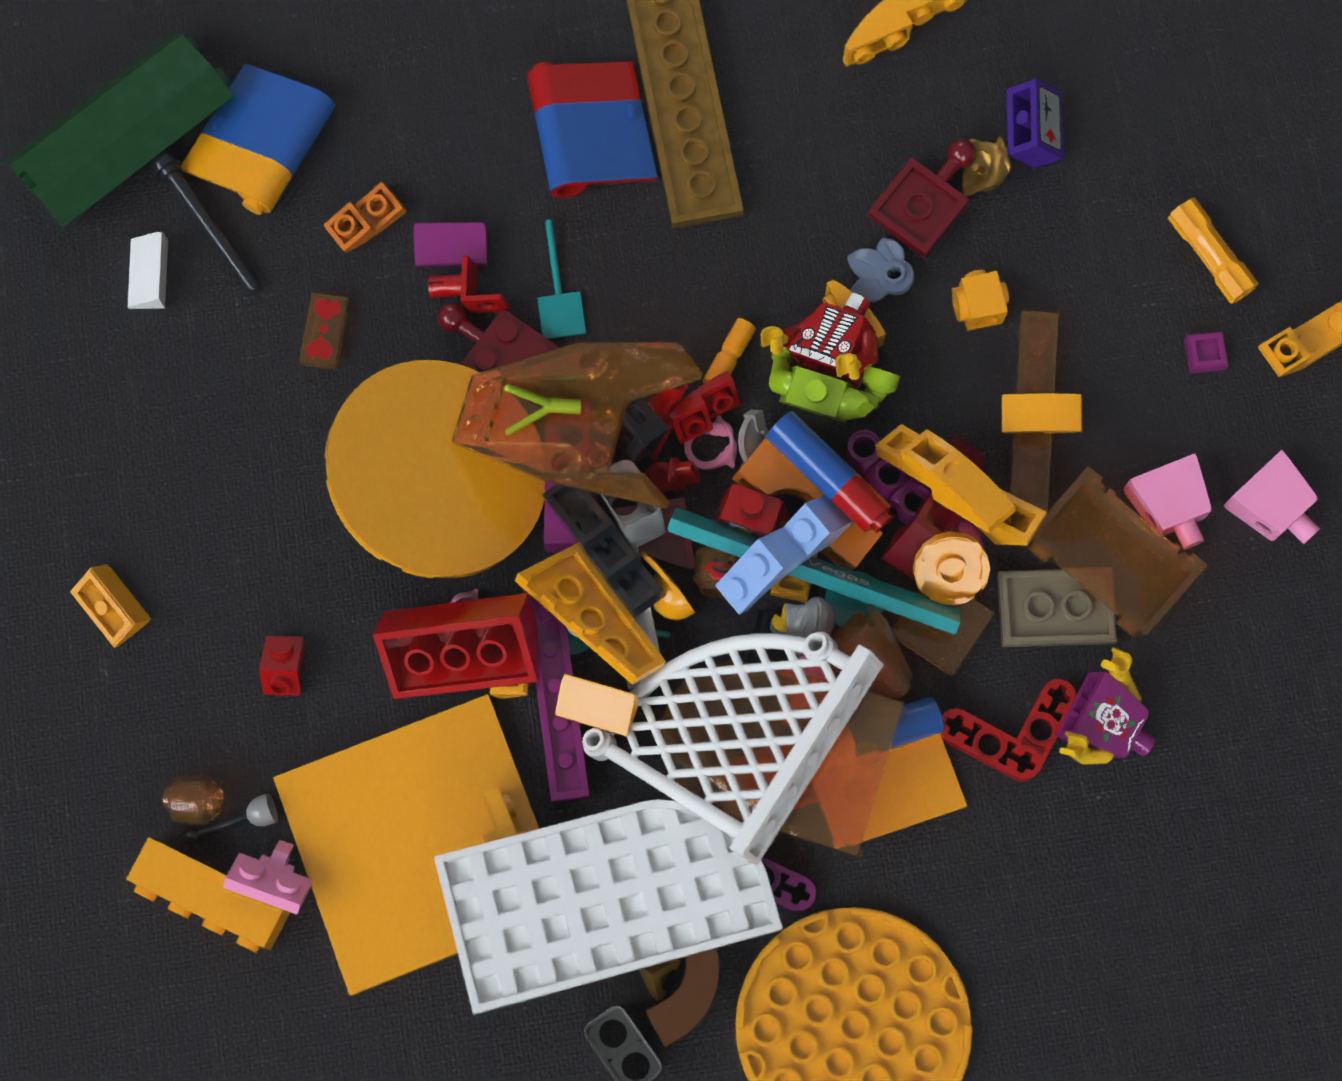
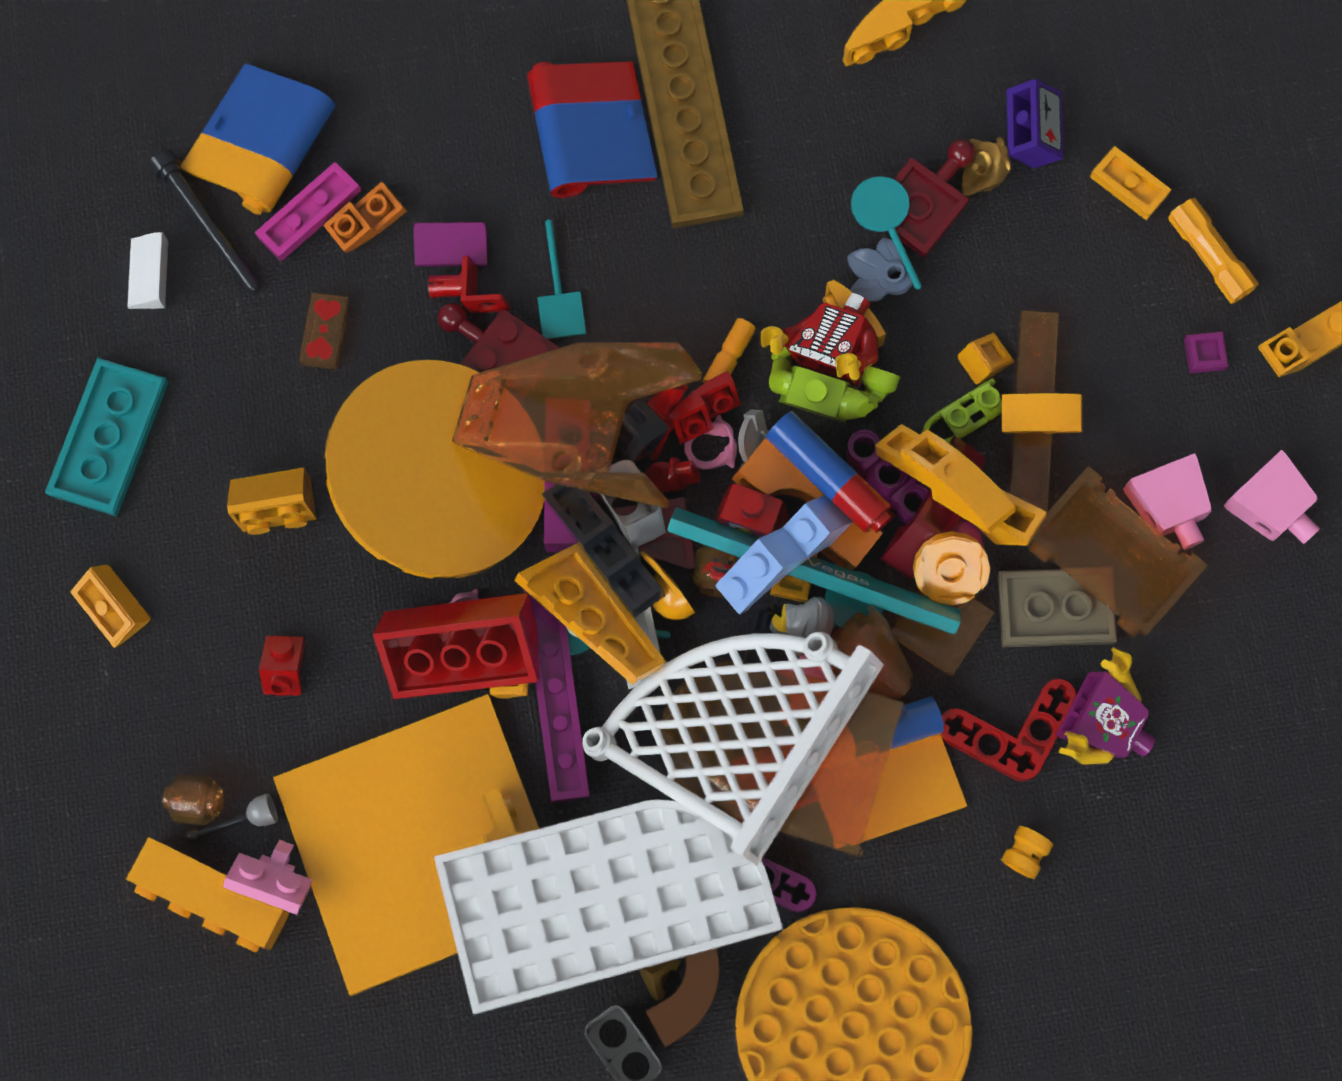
(107, 437): none -> teal tile
(121, 127): dark green panel -> none
(271, 501): none -> light orange slope
(308, 211): none -> dark pink plate
(550, 405): lime plant -> none
(596, 705): light orange slope -> none
(881, 206): none -> teal piece
(958, 418): none -> lime piece
(980, 300): light orange brick -> none
(984, 358): none -> light orange slope
(1027, 852): none -> light orange wheel
(1130, 183): none -> light orange plate

